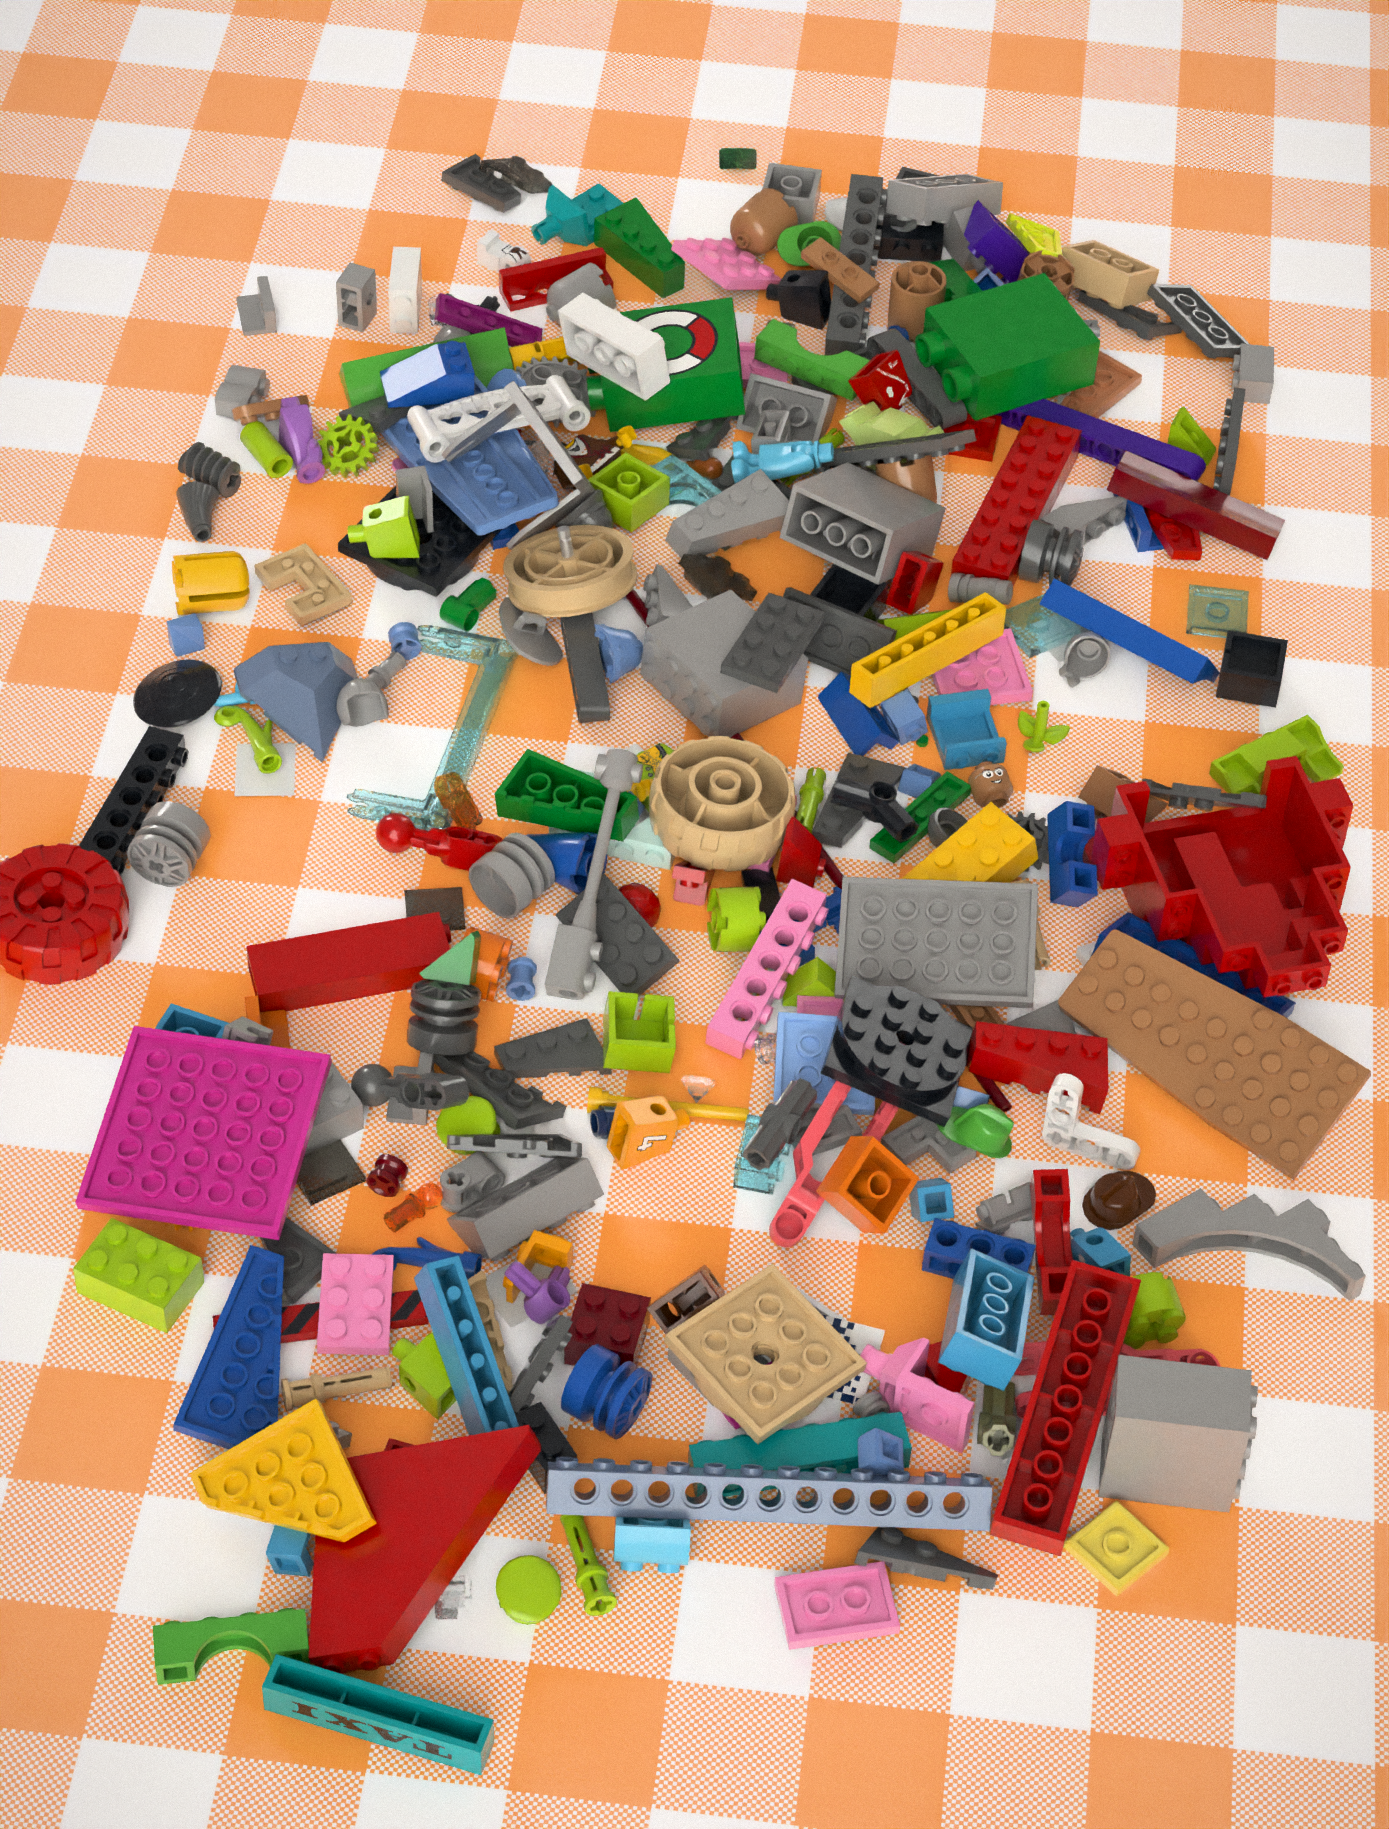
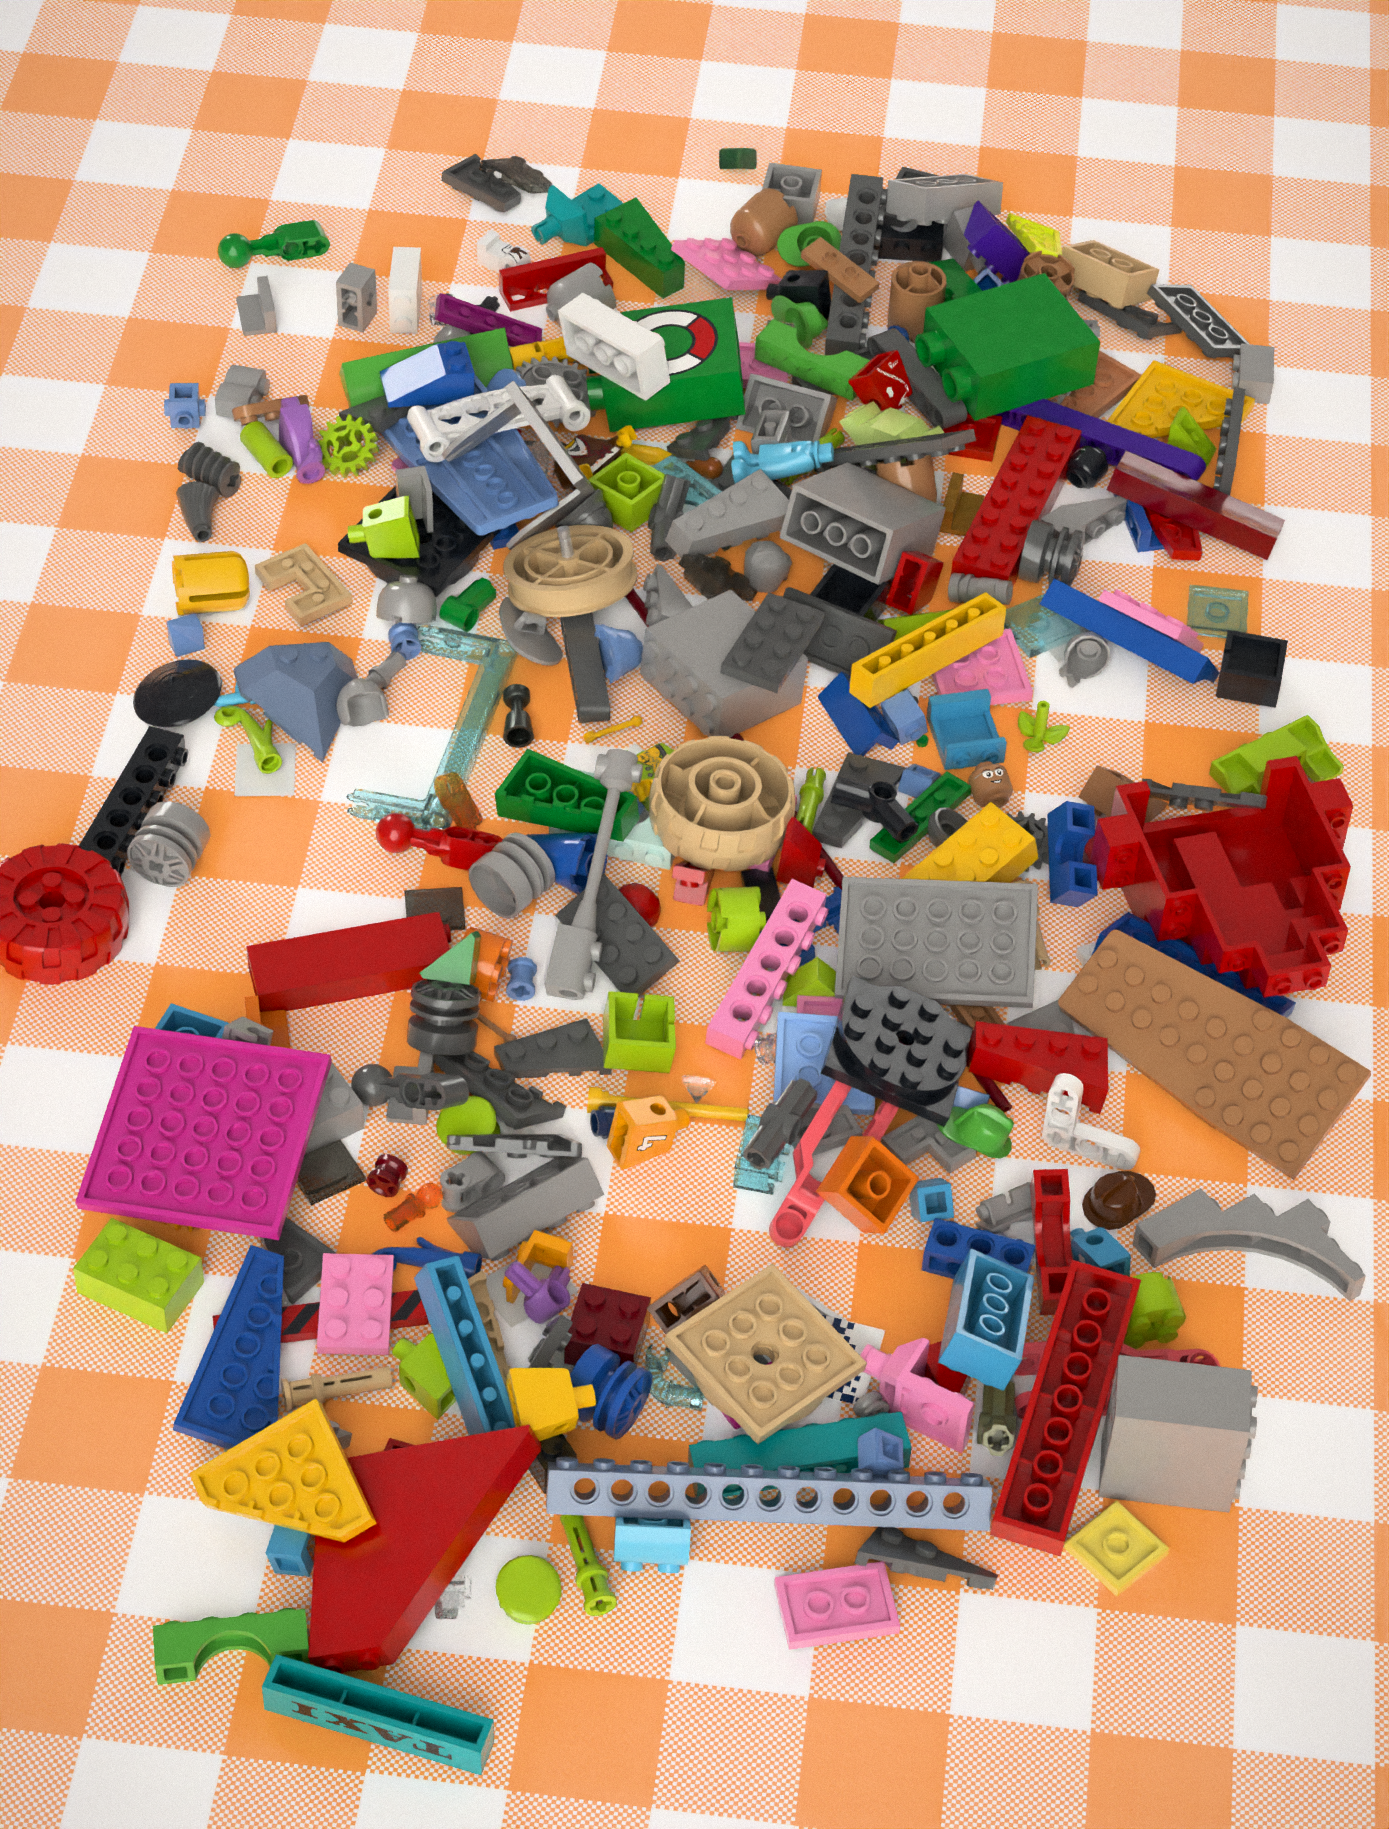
(184, 405): none -> medium blue brick
(289, 241): none -> green beam
(407, 601): none -> light grey cylinder
(507, 1037): none -> medium nougat hinge
(518, 726): none -> pearl dark grey piece
(546, 1400): none -> yellow torso
(590, 736): none -> yellow hinge
(662, 514): none -> dark grey piece
(667, 1391): none -> clear light blue piece
(766, 566): none -> light grey hair
(804, 317): none -> bright green piece
(960, 507): none -> pearl gold panel
(1087, 467): none -> black head
(1152, 618): none -> bright pink plate
(1162, 392): none -> yellow plate

